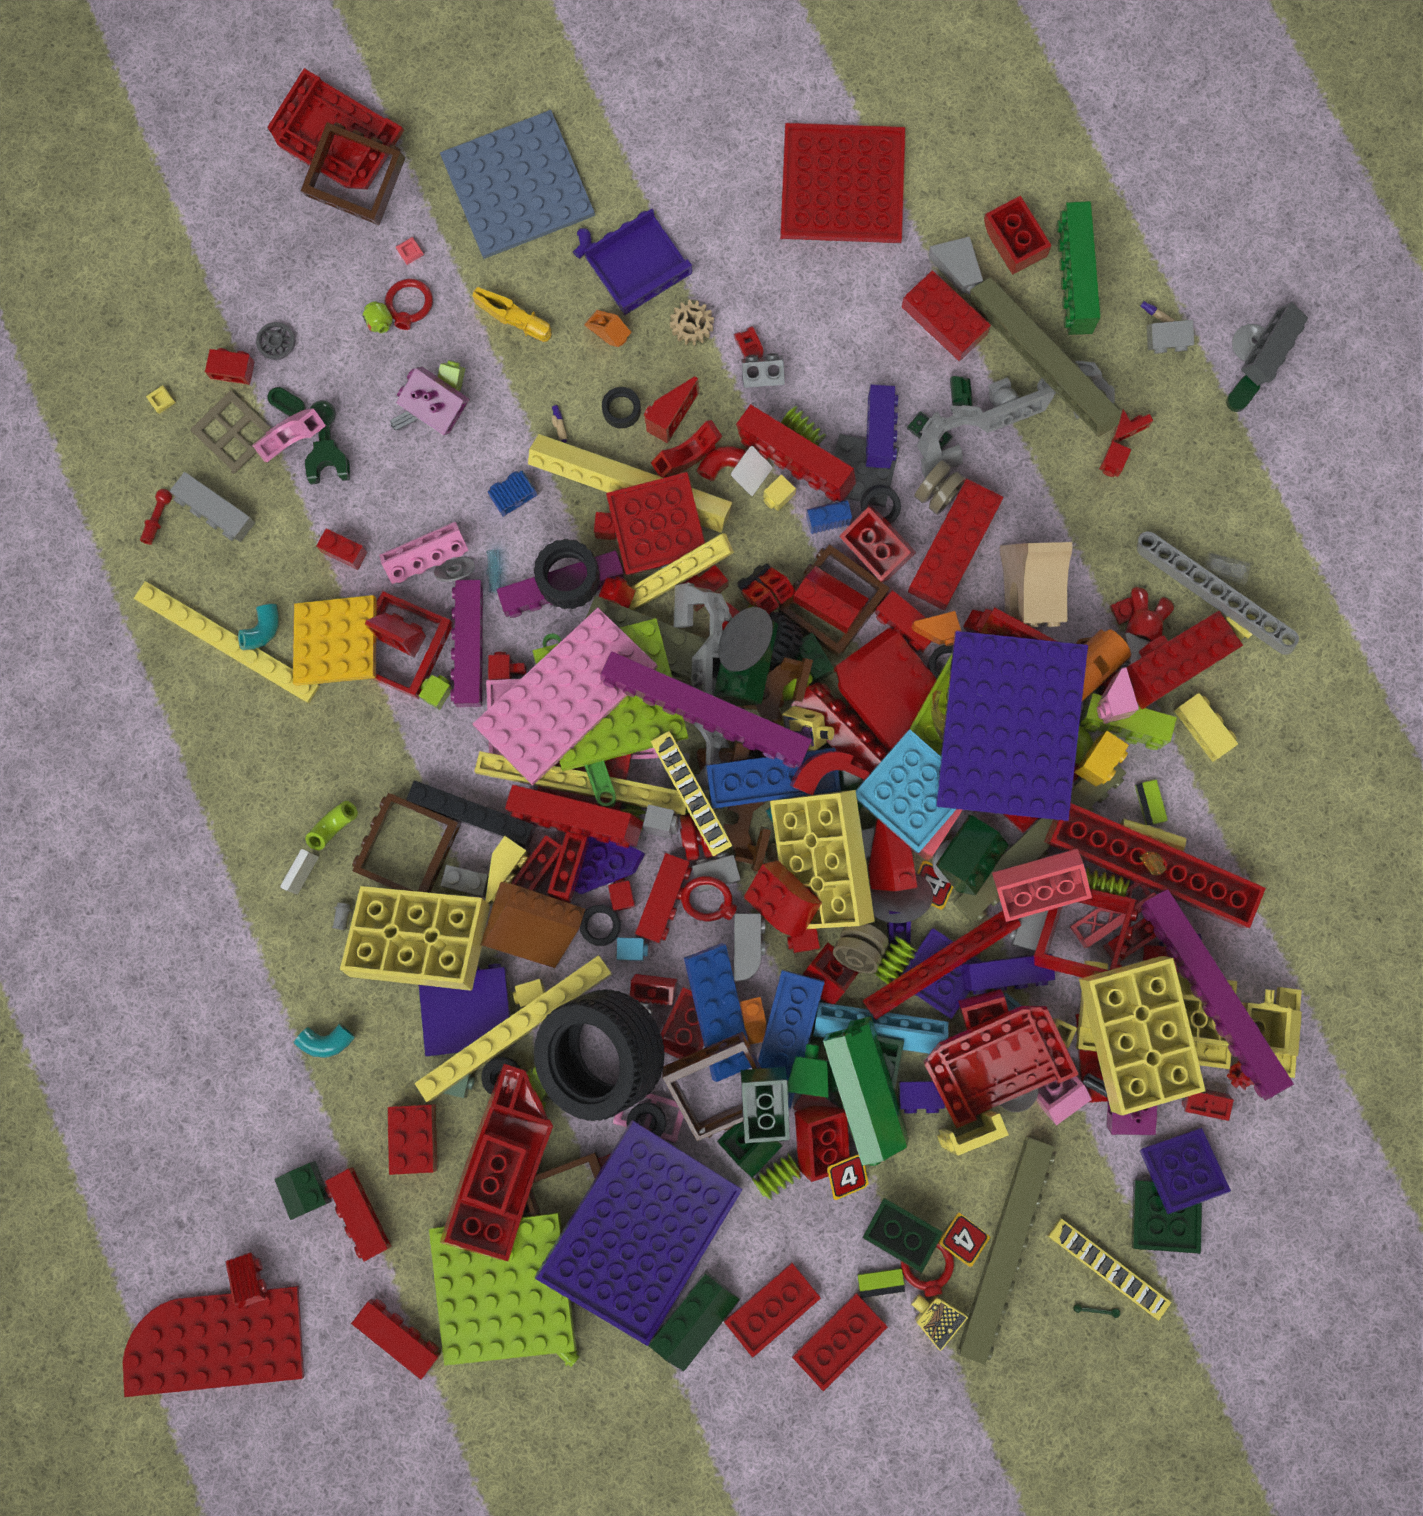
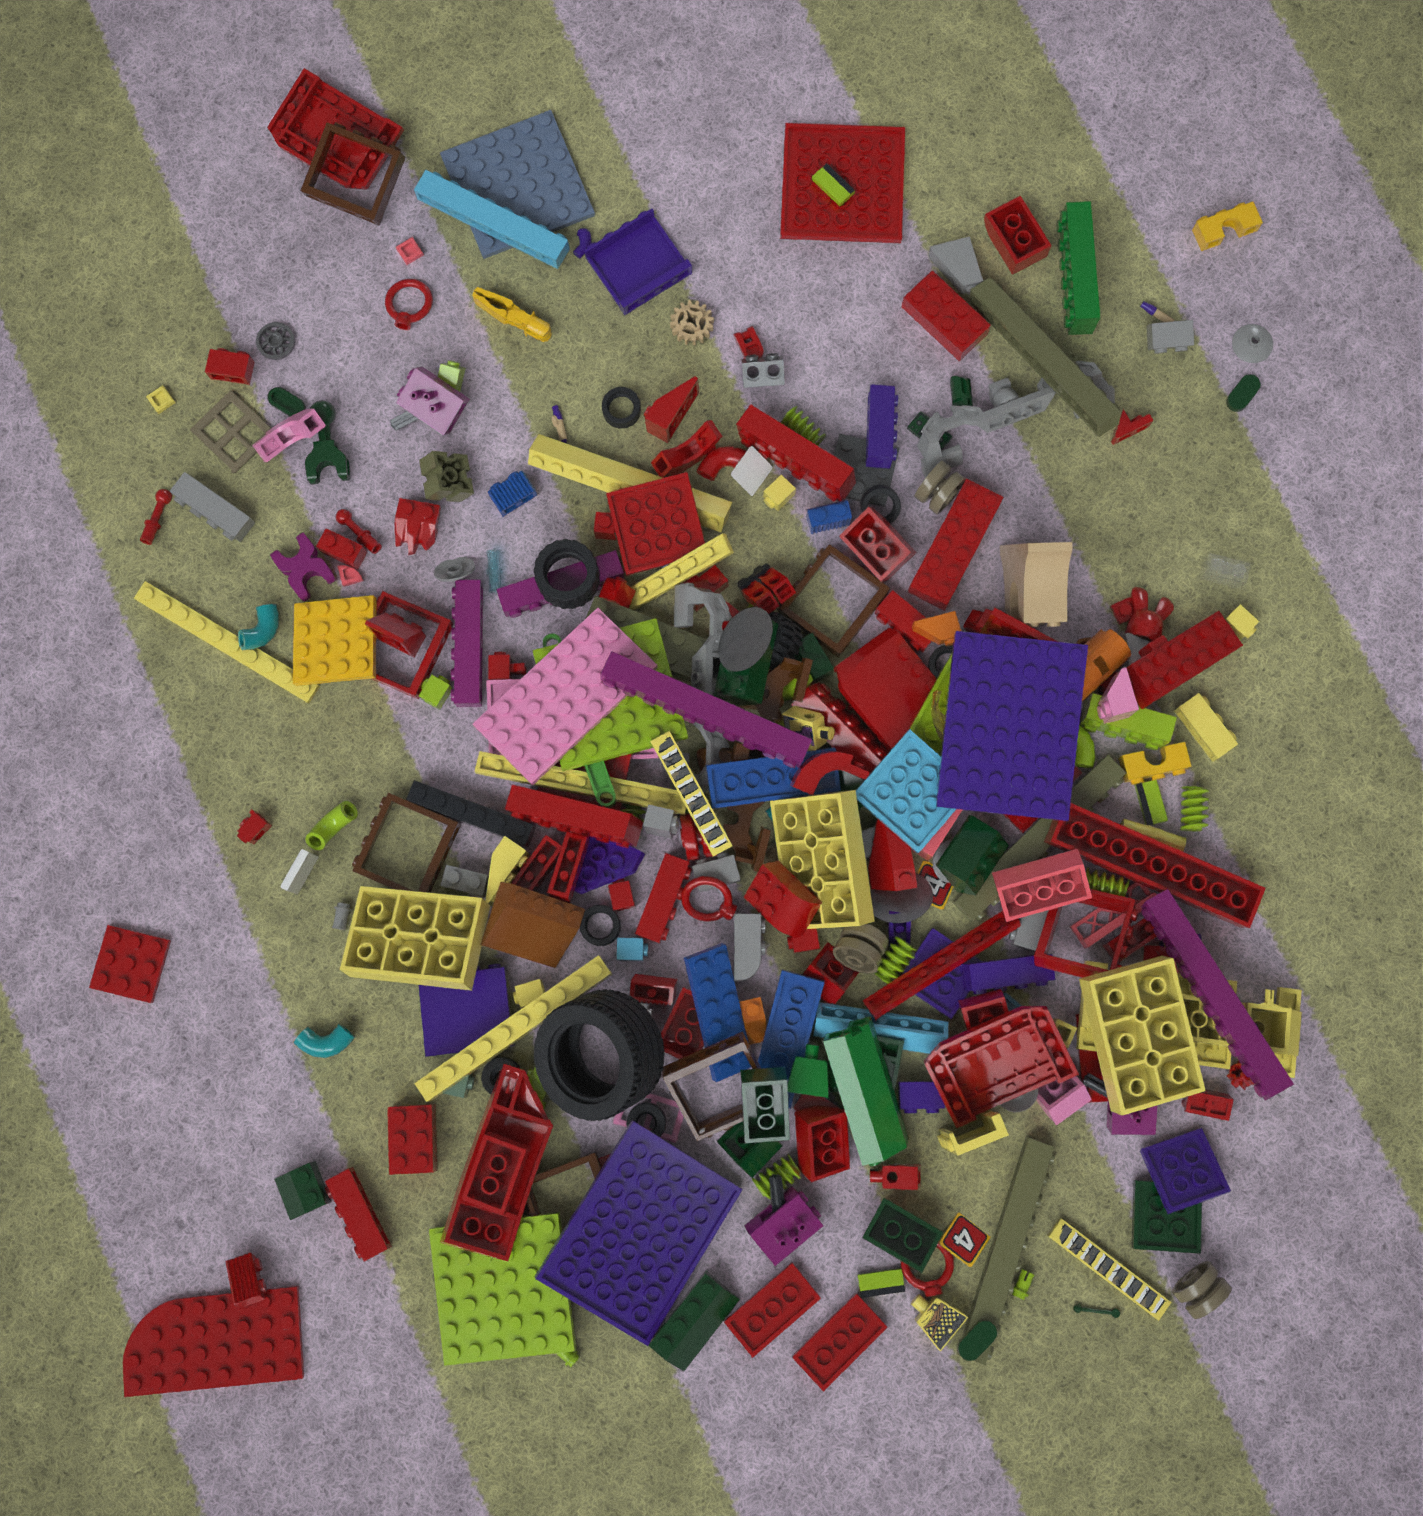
(130, 964): none -> red plate
(253, 828): none -> red brick
(303, 567): none -> magenta piece
(349, 575): none -> coral tile
(364, 537): none -> red pin
(377, 317): lime head -> none
(396, 1338): red brick -> none
(416, 524): none -> red plate
(423, 553): bright pink brick -> none
(446, 476): none -> olive brick
(492, 219): none -> medium azure brick
(608, 327): orange slope -> none
(784, 1222): none -> magenta piece
(830, 599): red slope -> none
(833, 185): none -> lime tile
(847, 1177): sticker -> none
(908, 1176): none -> red torso
(977, 1340): none -> dark green tile
(1022, 1287): none -> lime pin
(1101, 759): yellow brick -> none
(1114, 459): red brick -> none
(1153, 862): clear yellow plate -> none
(1173, 760): none -> yellow arch
(1194, 809): none -> lime piece
(1201, 1290): none -> dark tan wheel
(1221, 601): light grey beam -> none
(1242, 218): none -> yellow arch
(1274, 344): dark grey brick -> none

